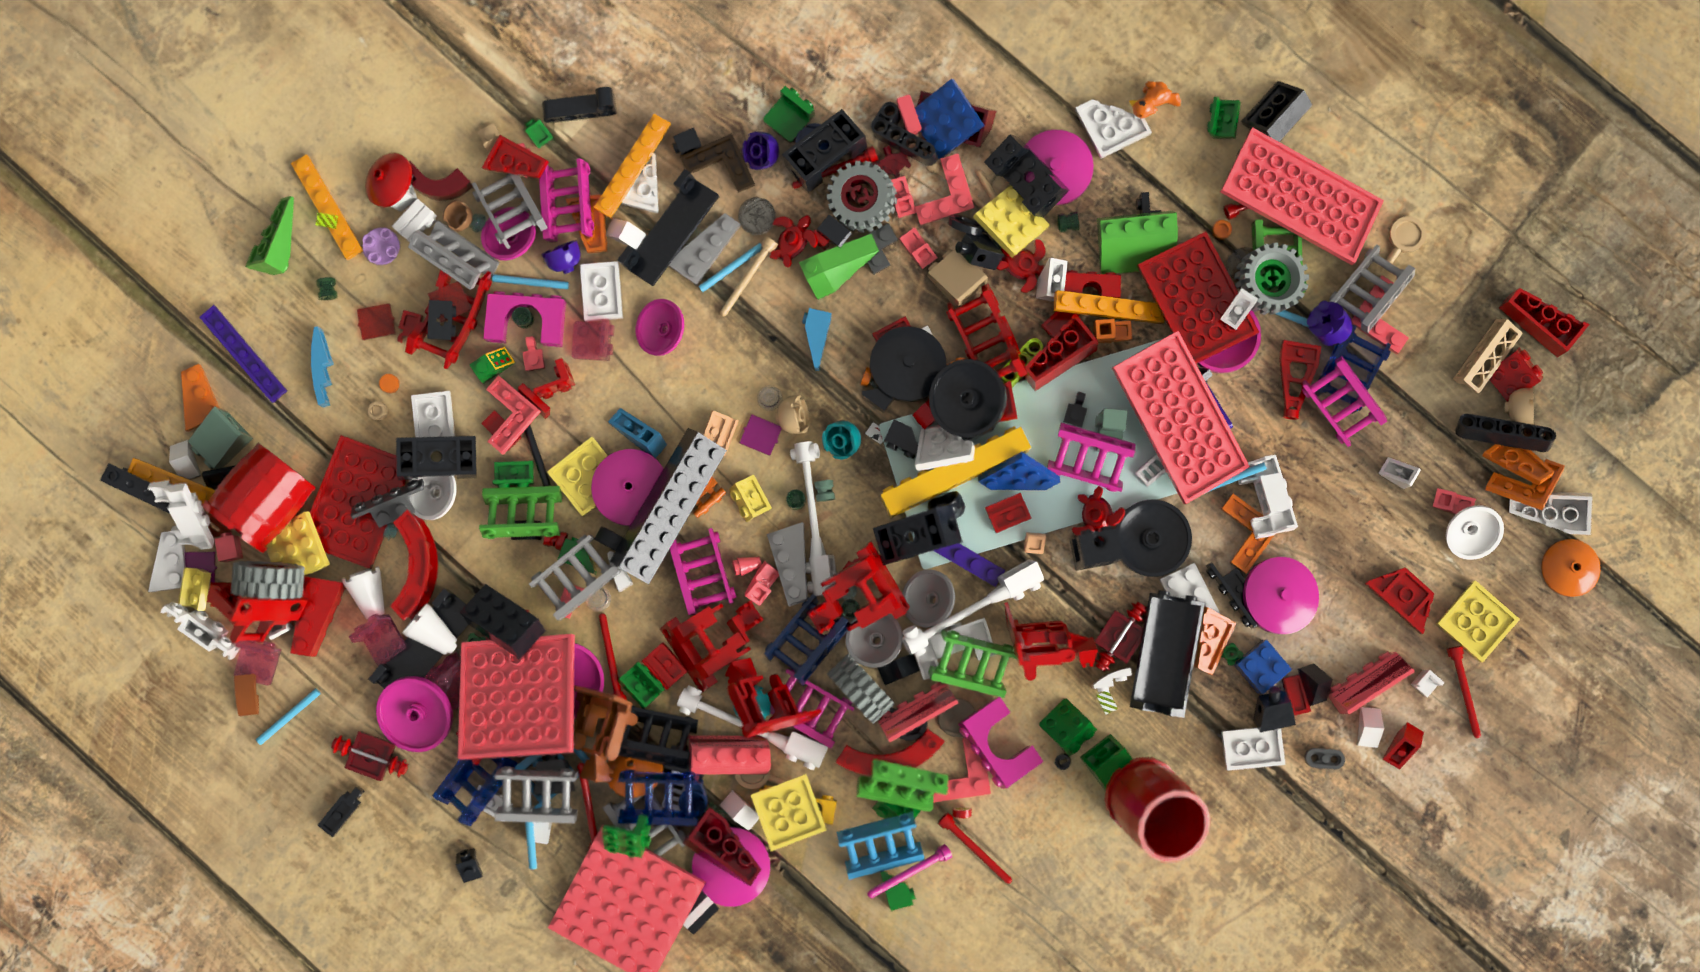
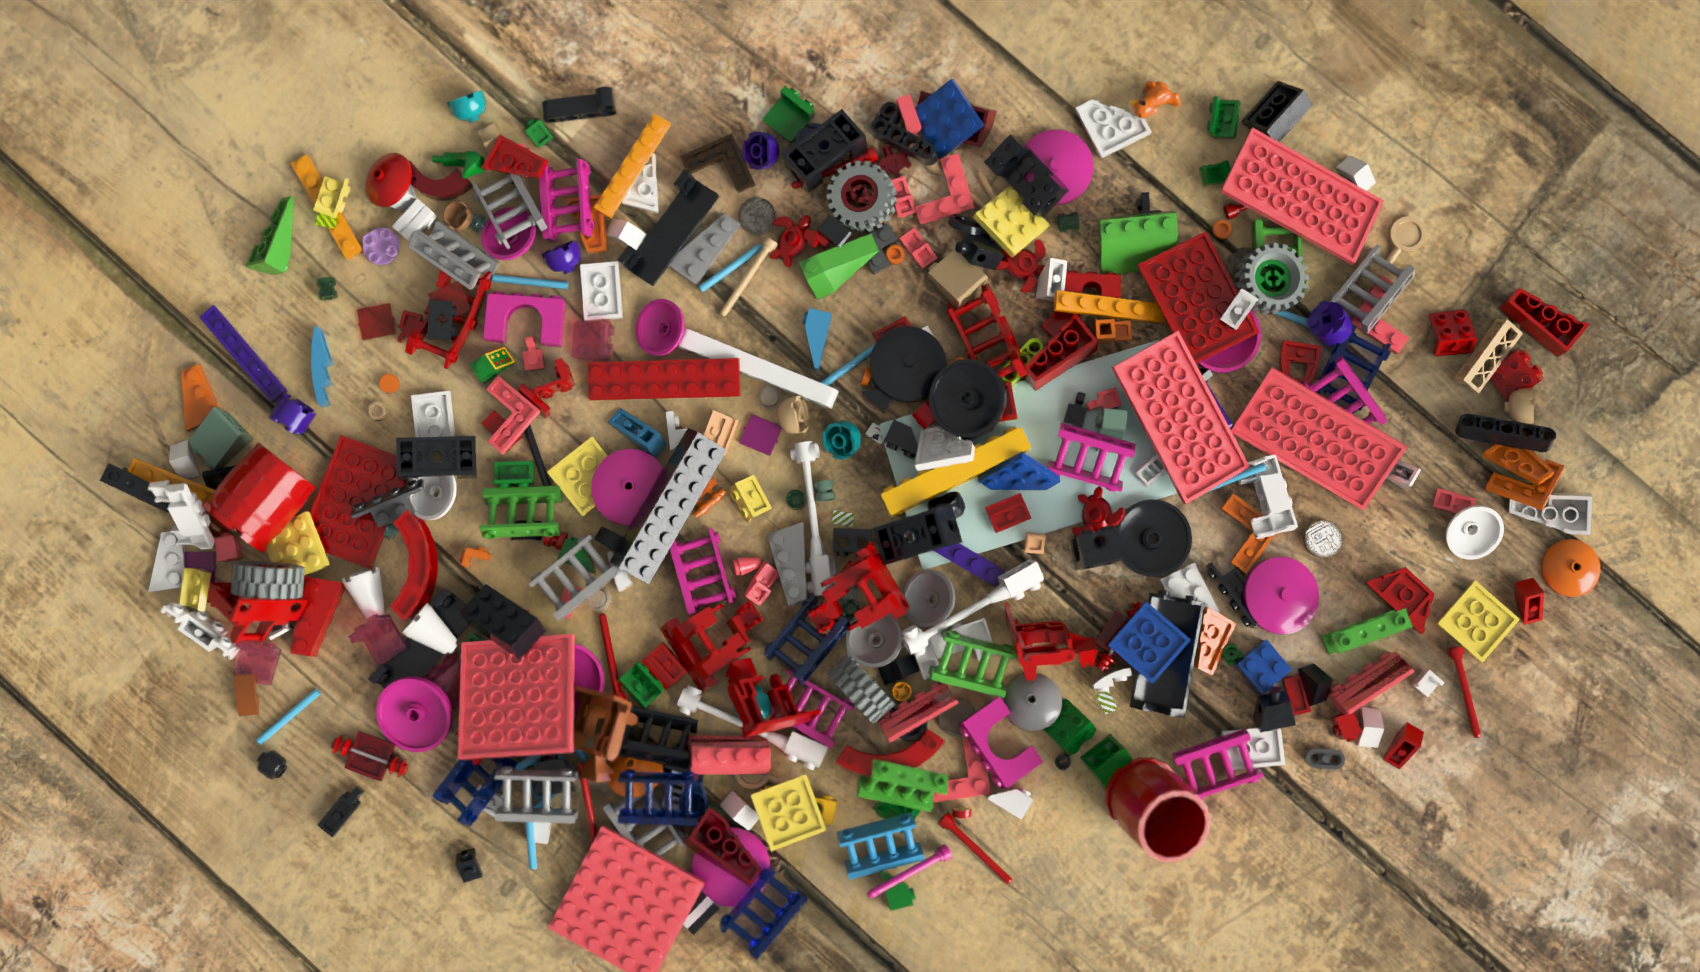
(271, 764): none -> black head
(292, 413): none -> dark purple brick
(330, 197): none -> light yellow bracket
(468, 106): none -> teal cylinder
(470, 161): none -> green animal
(479, 552): none -> orange bracket
(525, 320): clear green wheel -> none
(627, 841): green bracket -> none
(664, 379): none -> red plate
(674, 434): none -> white slope
(686, 142): black brick -> none
(760, 369): none -> white beam
(769, 930): none -> clear blue fence
(842, 518): none -> sticker
(847, 367): none -> medium azure bar
(852, 536): none -> black brick
(895, 254): none -> orange tile
(901, 691): none -> light orange wheel
(1013, 801): none -> white slope
(1033, 715): none -> light grey dish
(1106, 399): none -> coral plate
(1149, 642): none -> blue plate
(1215, 173): none -> green bracket
(1220, 746): none -> dark pink fence
(1318, 438): none -> coral plate
(1323, 539): none -> tile
(1346, 726): none -> red brick
(1356, 172): none -> white slope
(1366, 631): none -> bright green fence
(1453, 333): none -> red bracket
(1529, 600): none -> red slope

